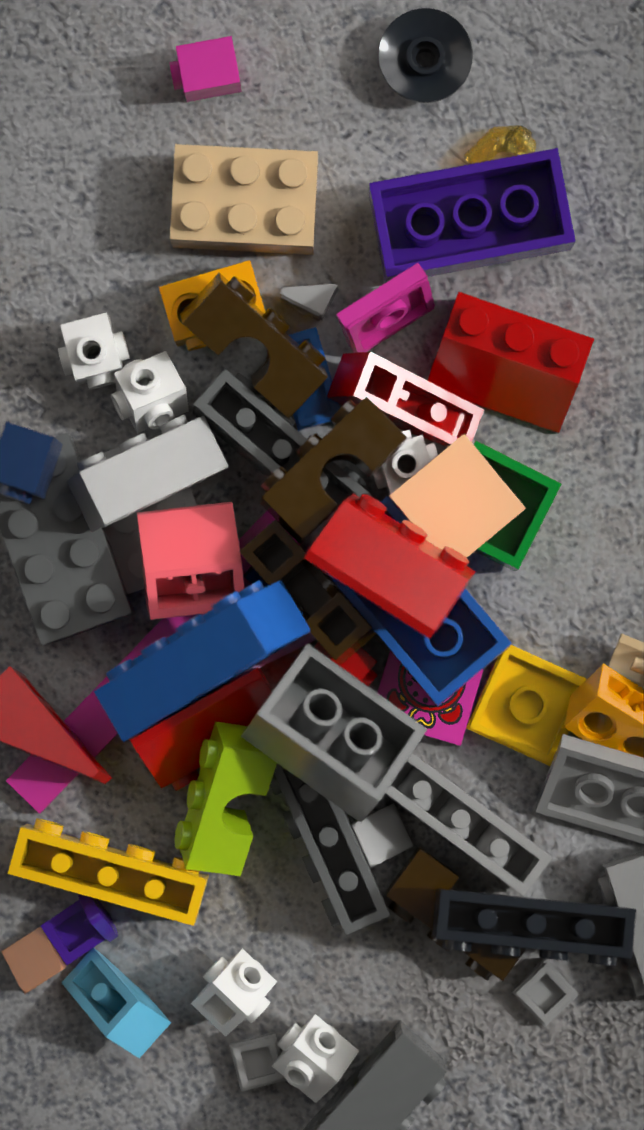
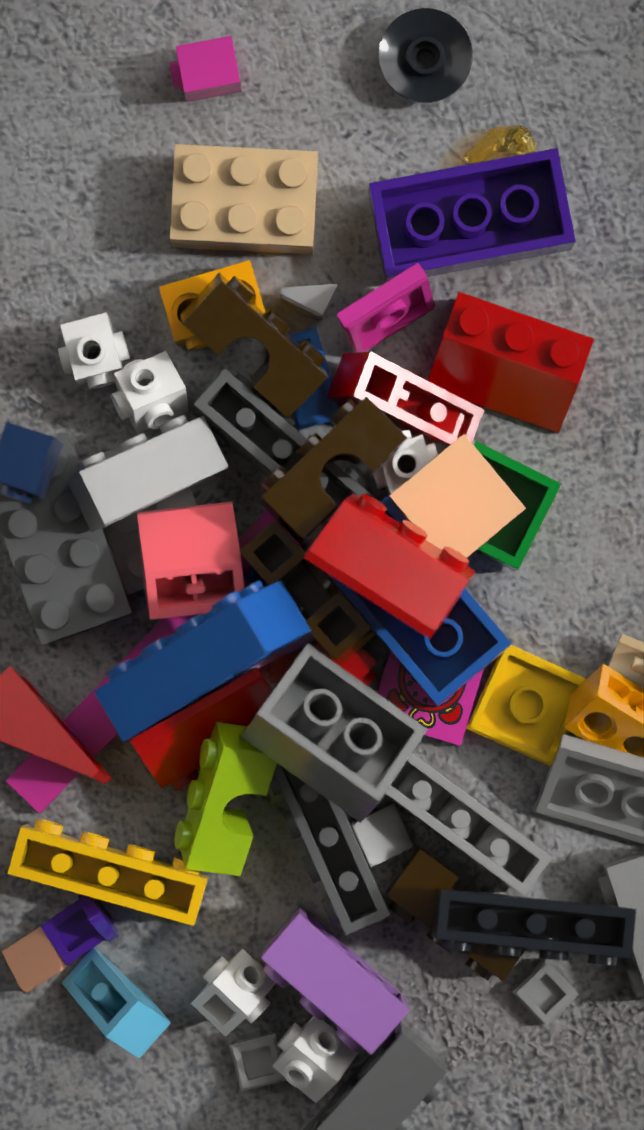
(334, 981): none -> medium lavender brick

